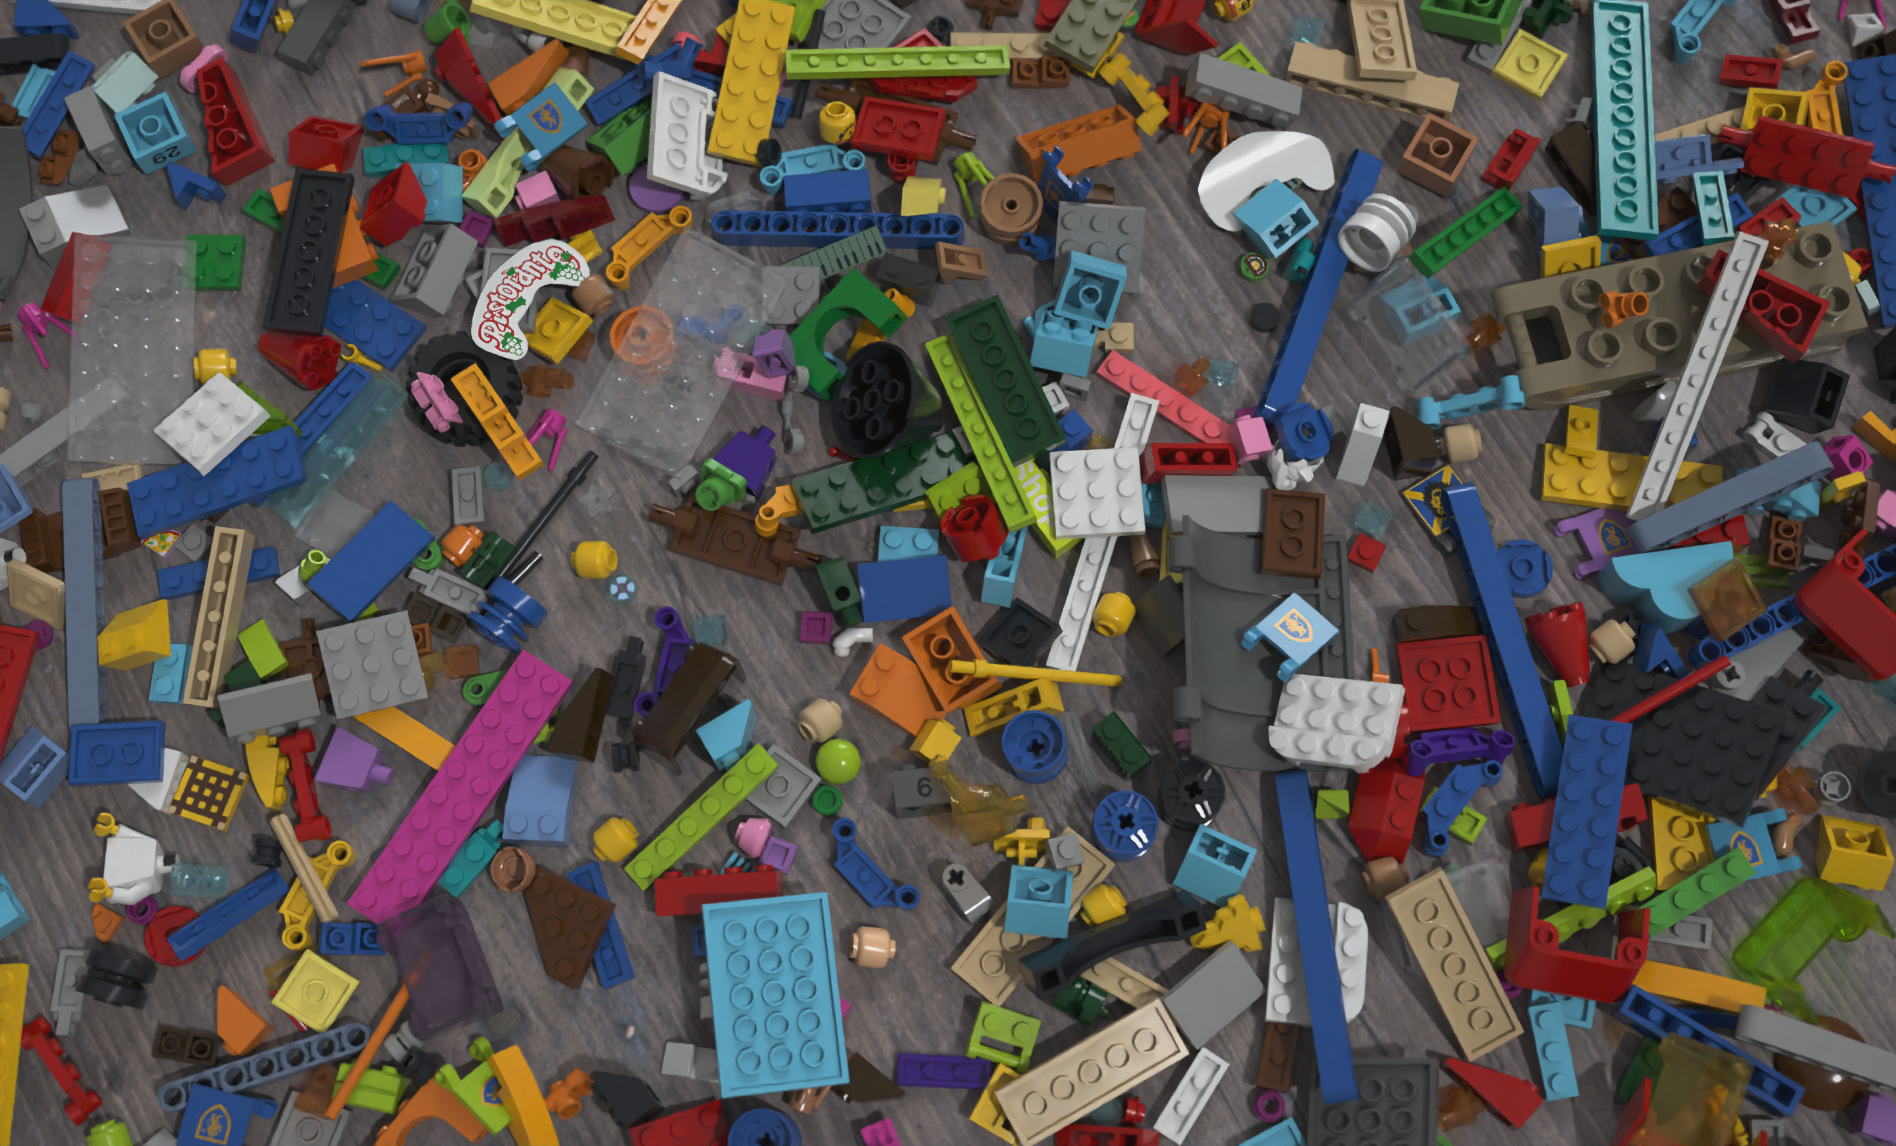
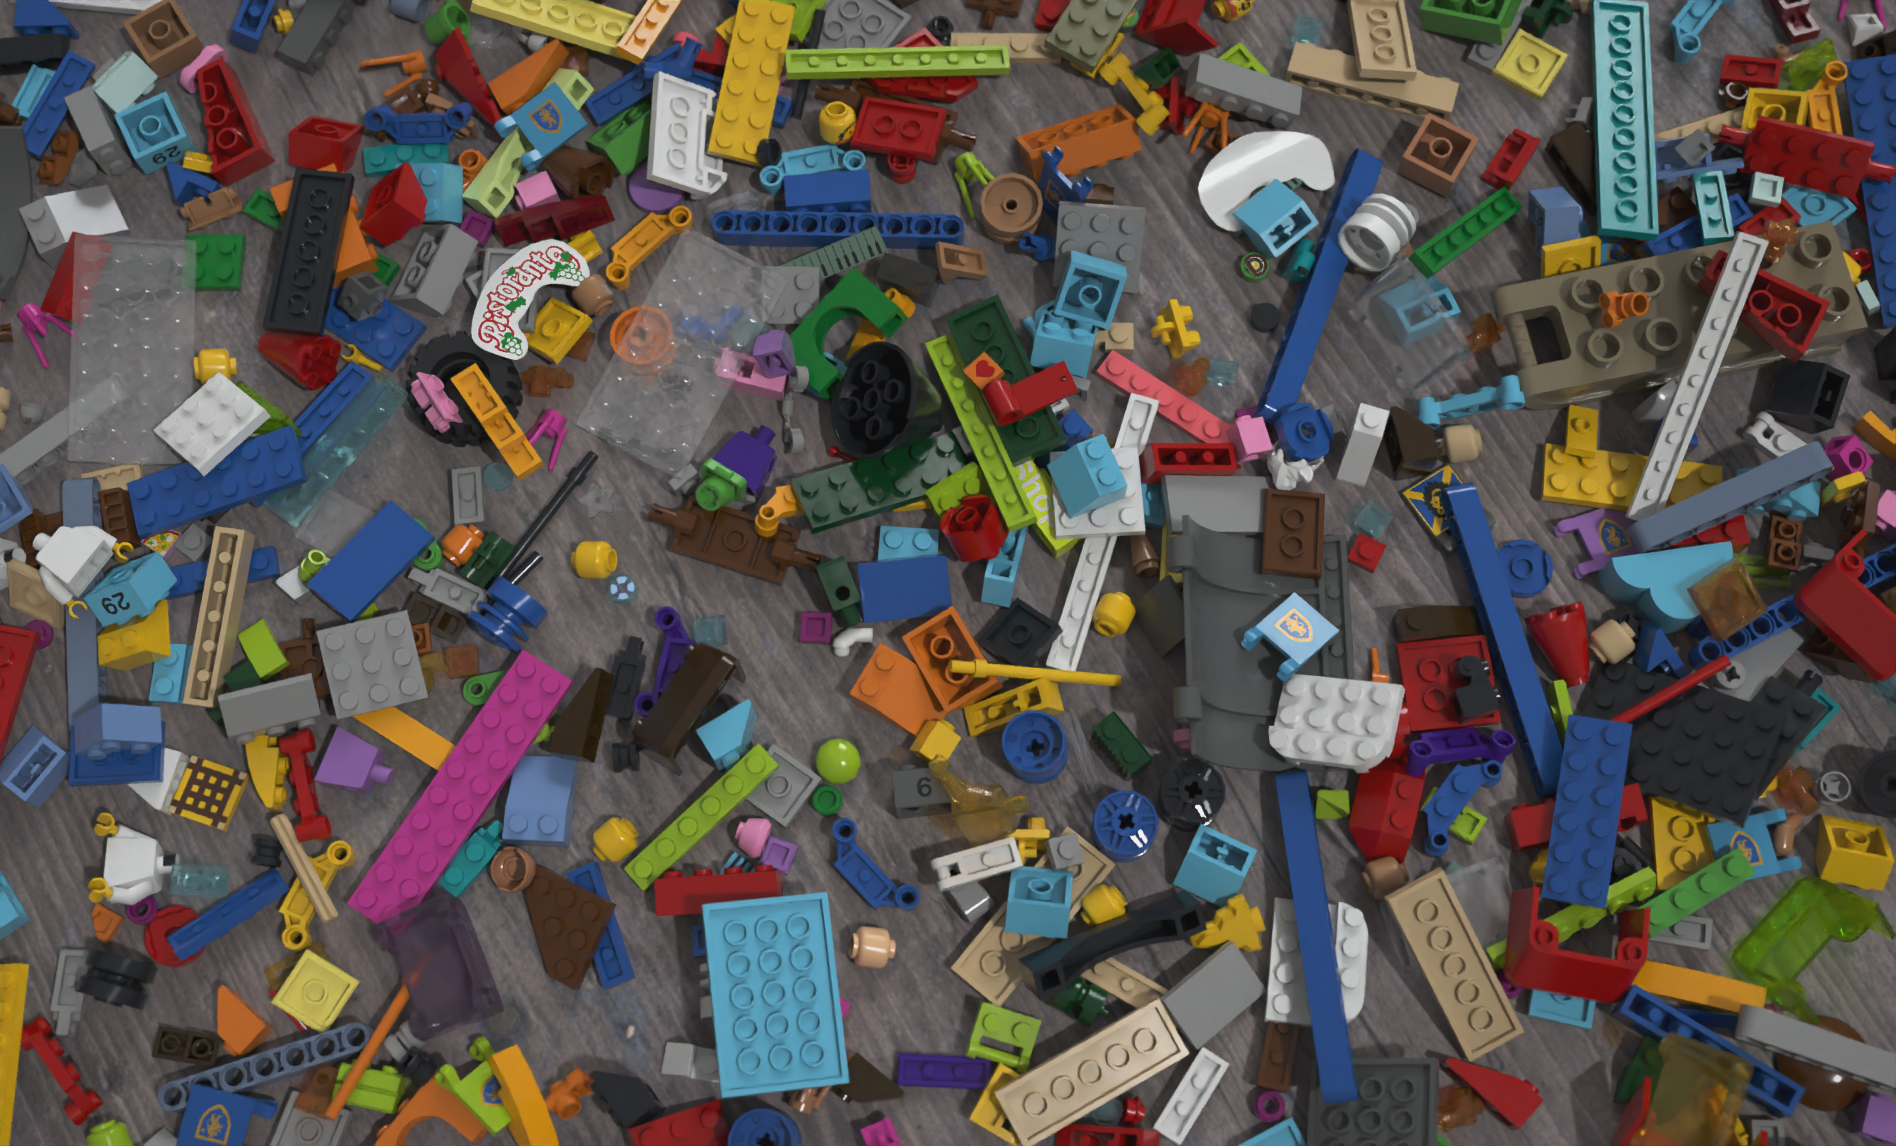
(74, 559): none -> white torso
(117, 727): none -> medium blue brick
(131, 590): none -> medium azure brick
(197, 161): none -> yellow tile
(224, 205): none -> medium nougat hinge
(348, 939): blue slope -> none
(362, 295): none -> dark grey brick
(820, 720): tan head -> none
(922, 196): light yellow slope -> none
(977, 863): none -> white plate
(983, 371): none -> orange tile
(1016, 401): none -> red door
(1042, 74): dark orange slope -> none
(1087, 476): none -> medium azure slope
(1159, 68): none -> dark green slope
(1172, 329): none -> yellow hips
(1478, 697): none -> black brick
(1552, 1050): medium azure plate -> none
(1694, 147): none -> light grey plate
(1734, 95): none -> reddish brown plate
(1765, 190): none -> light aqua tile
(1809, 60): none -> clear neon green tile

